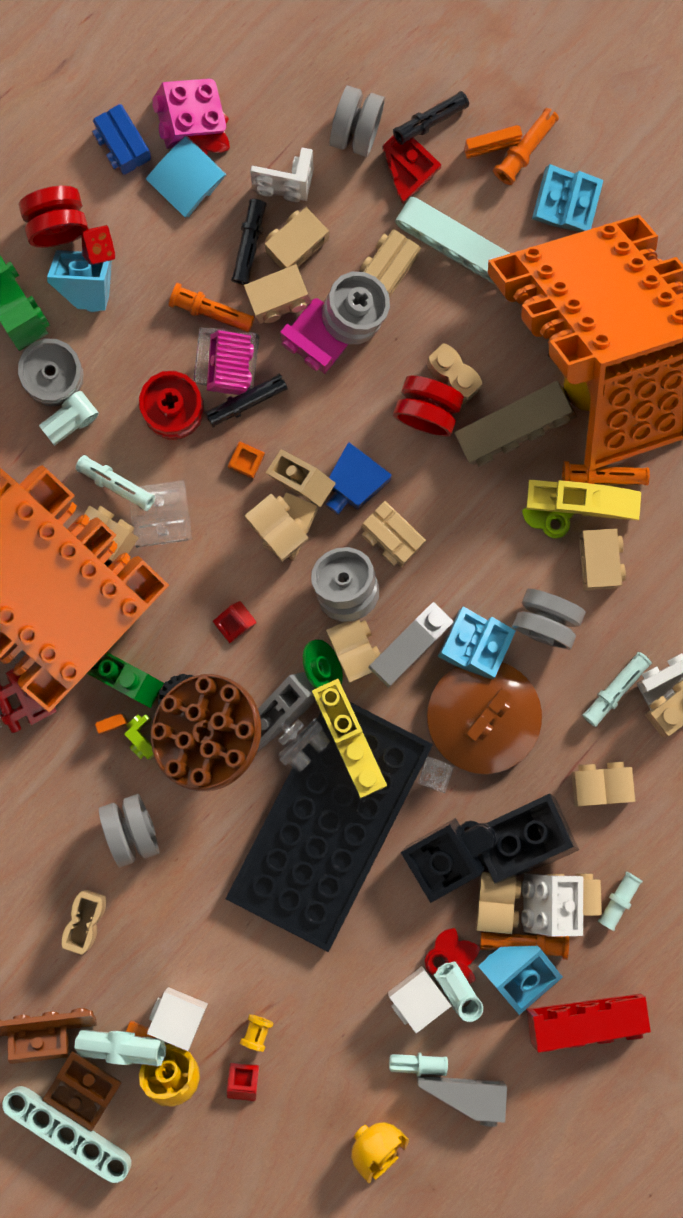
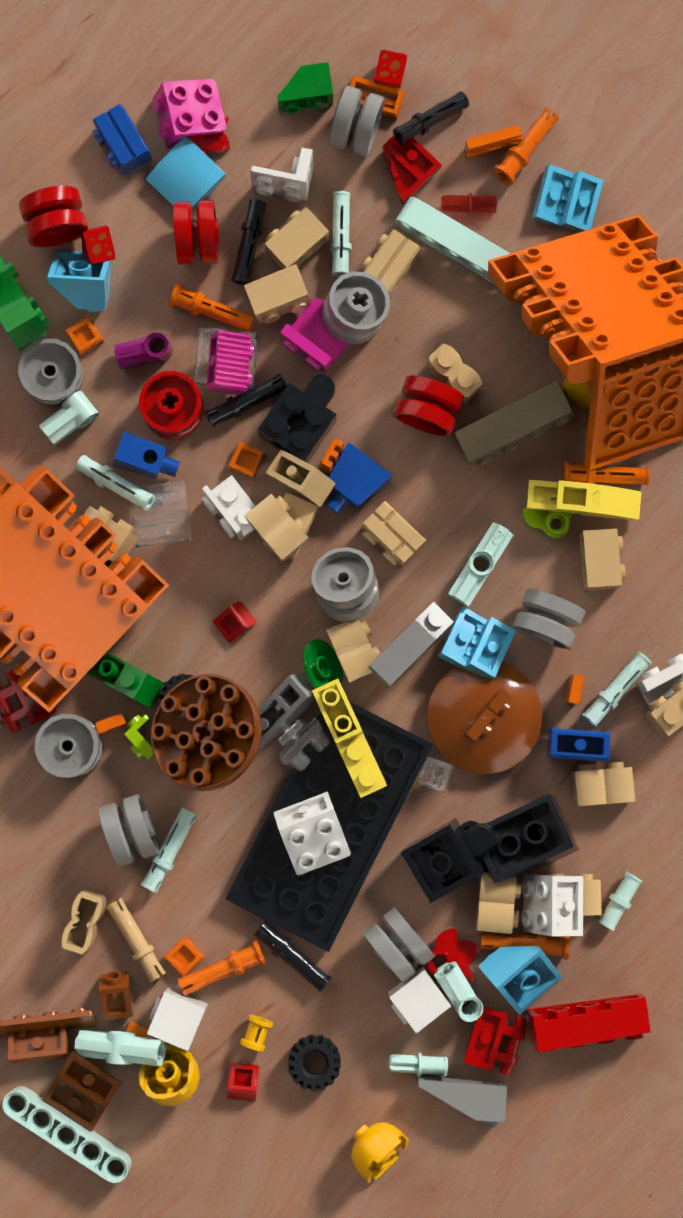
(53, 739): none -> light grey wheel
(84, 336): none -> orange tile
(115, 995): none -> dark orange bracket
(131, 454): none -> blue torso
(132, 934): none -> tan pin
(140, 351): none -> magenta piece
(163, 861): none -> light aqua pin
(184, 956): none -> orange tile
(196, 232): none -> red wheel
(231, 504): none -> white bracket
(235, 963): none -> orange pin
(290, 954): none -> black pin
(301, 418): none -> black brick
(301, 1075): none -> black tyre
(307, 89): none -> green slope
(312, 833): none -> white bracket
(331, 456): none -> orange tile
(341, 202): none -> light aqua pin
(387, 90): none -> orange tile
(390, 68): none -> red slope
(396, 946): none -> light grey wheel
(469, 203): none -> clear red axle
(486, 1038): none -> red plate
(490, 549): none -> light aqua piece
(574, 689): none -> orange tile
(578, 744): none -> blue brick

